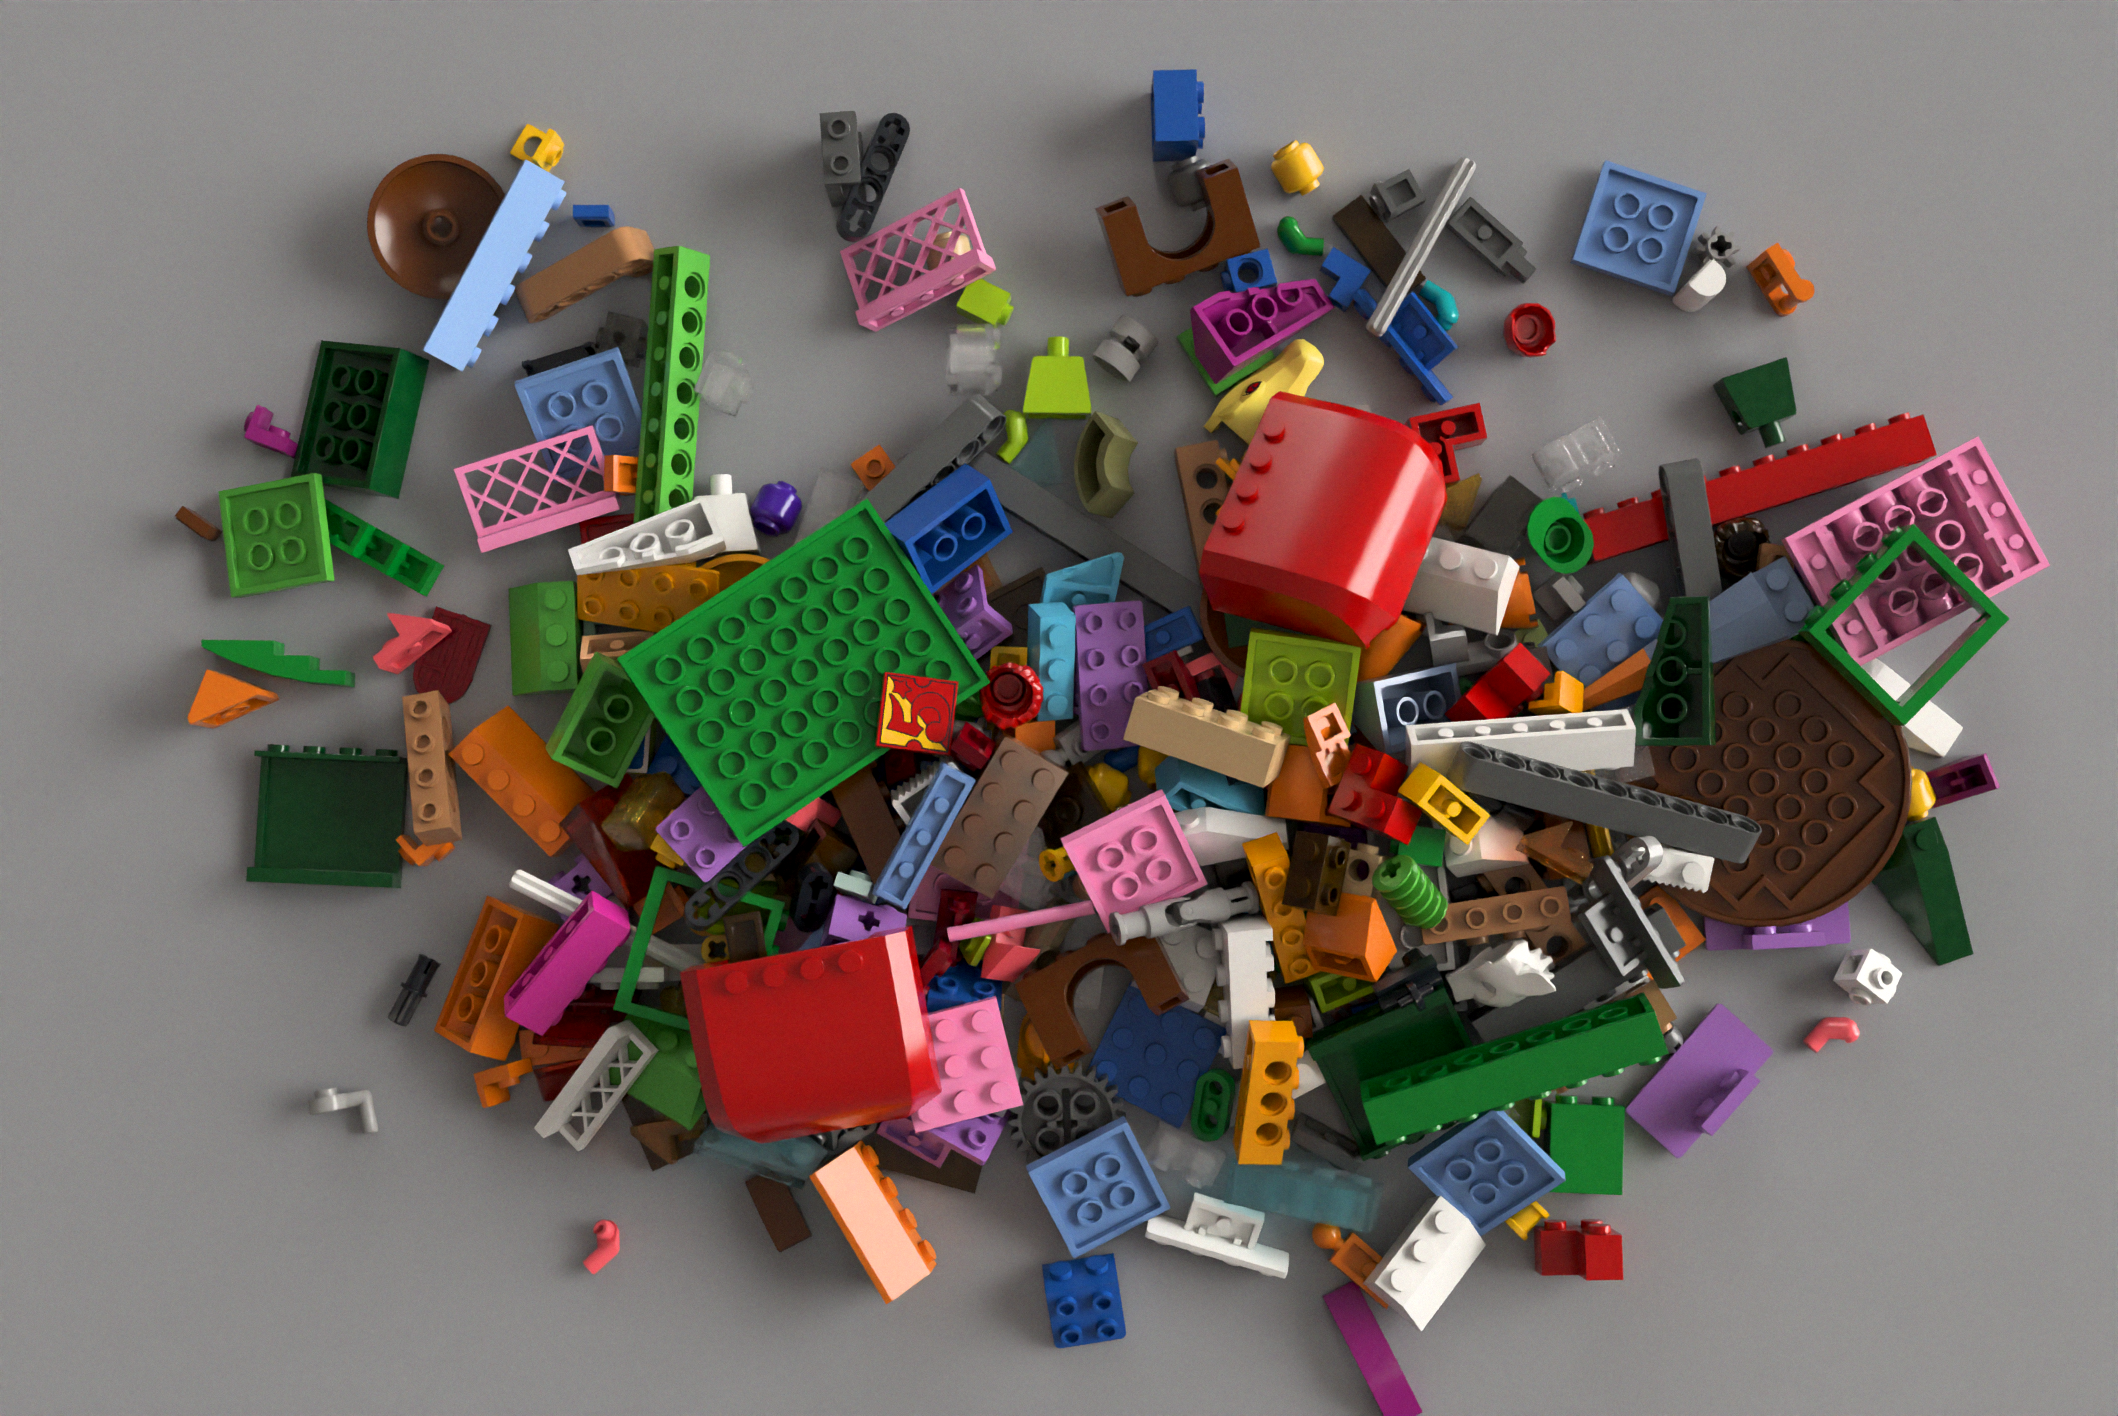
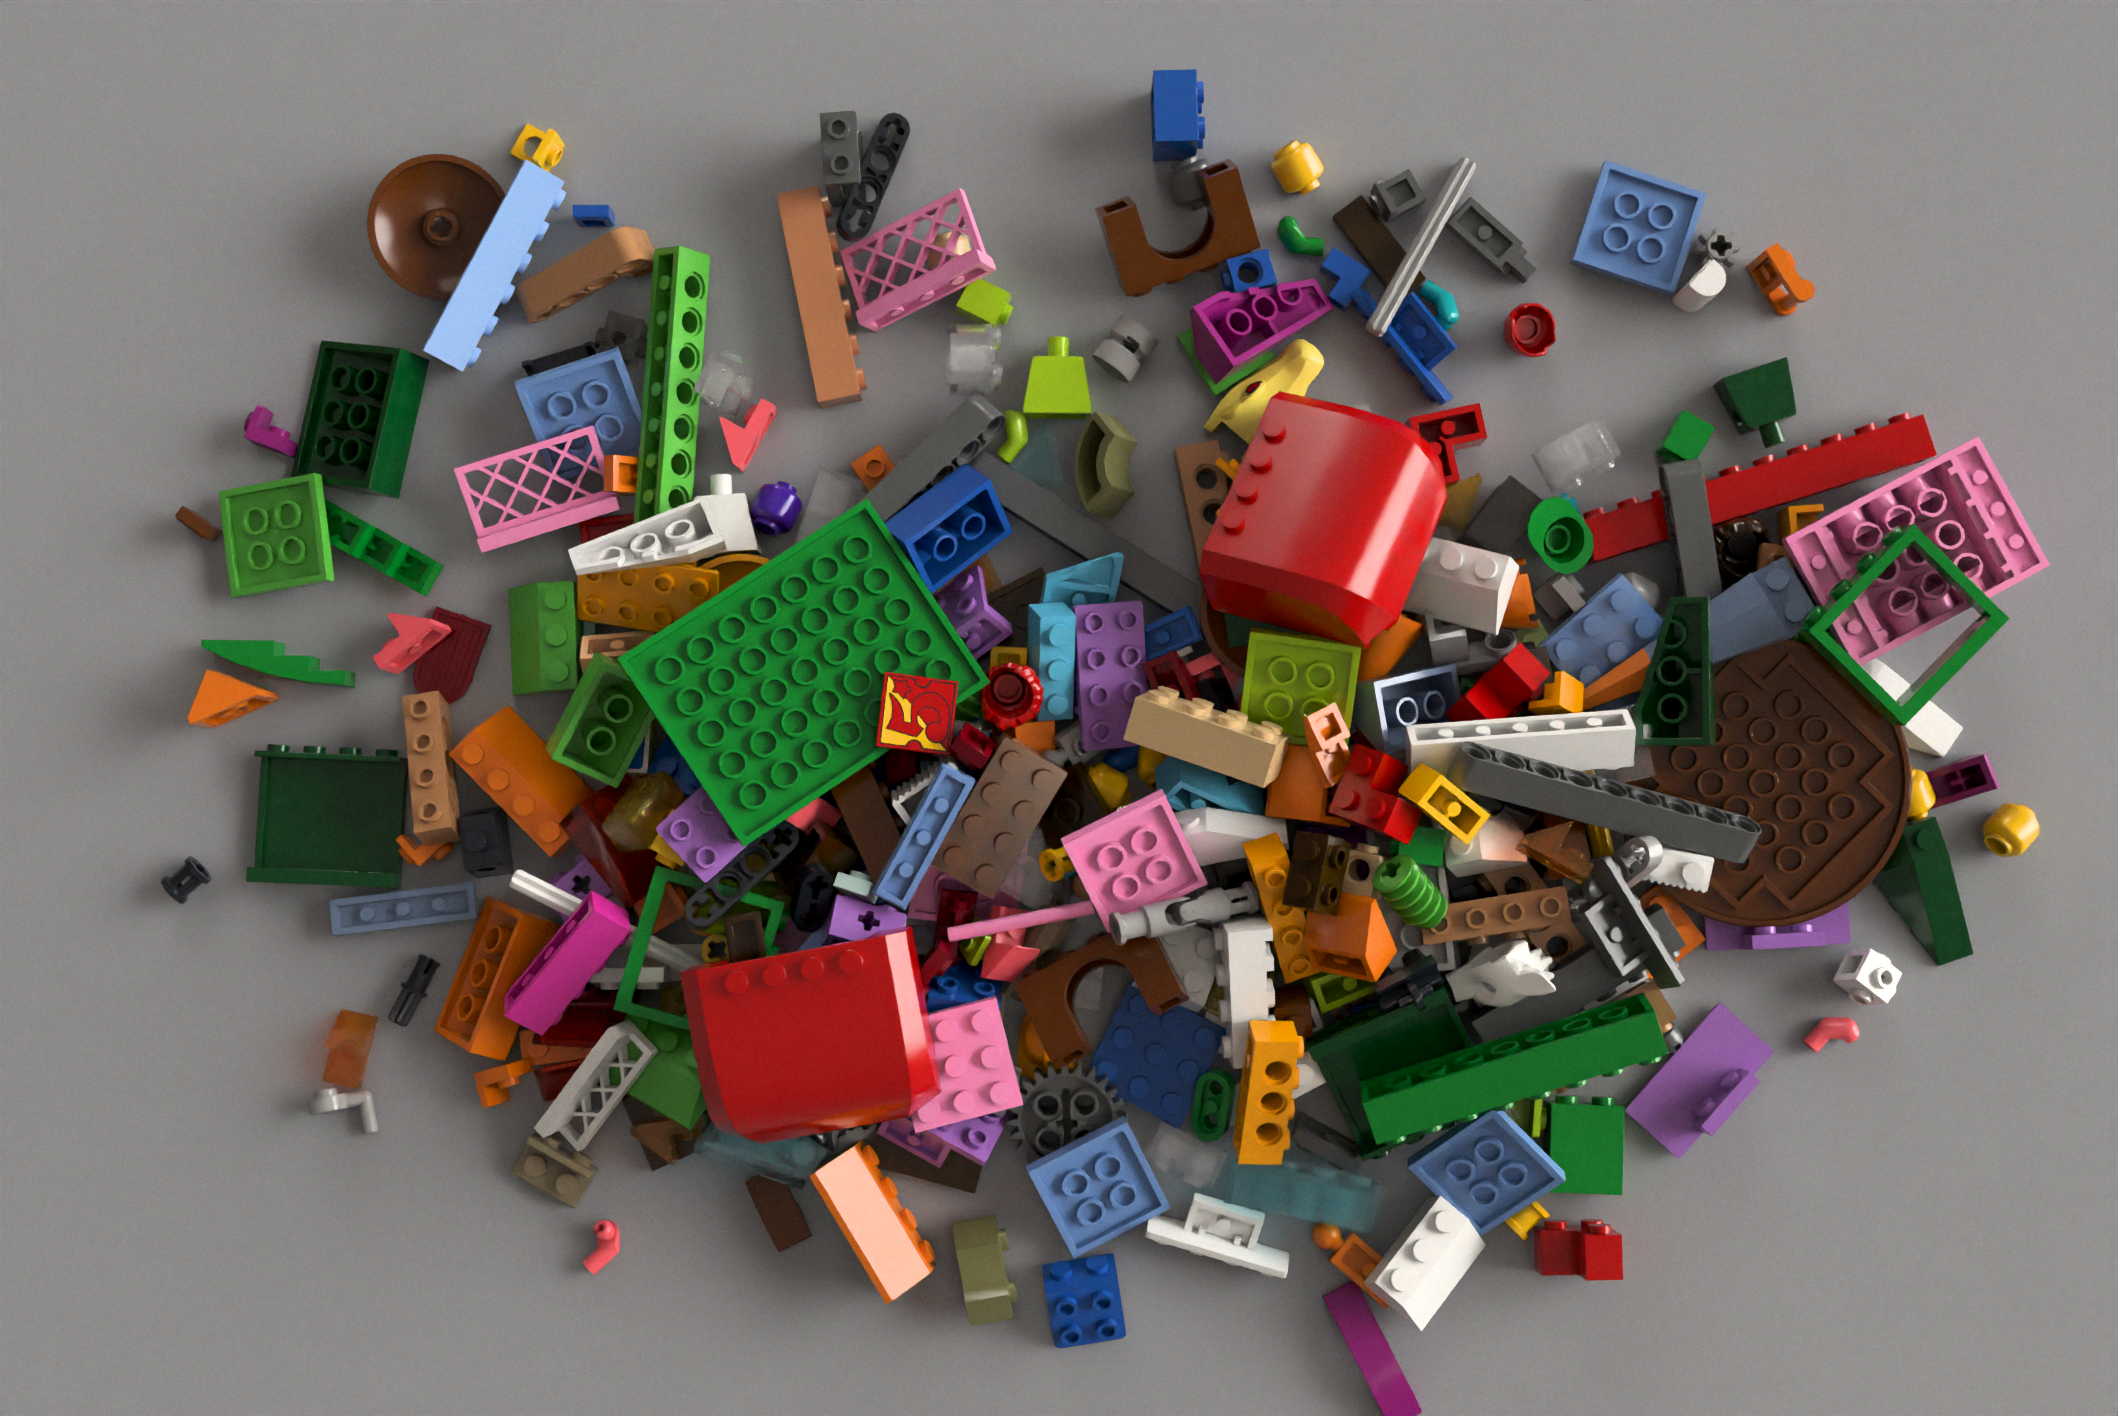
(174, 886): none -> black bush
(349, 1048): none -> clear orange slope
(404, 909): none -> sand blue plate
(486, 842): none -> black torso
(555, 1169): none -> dark tan bracket
(744, 442): none -> coral slope
(820, 298): none -> nougat brick
(983, 1270): none -> olive brick
(1684, 438): none -> green brick
(1796, 518): none -> light orange panel
(2010, 830): none -> yellow head

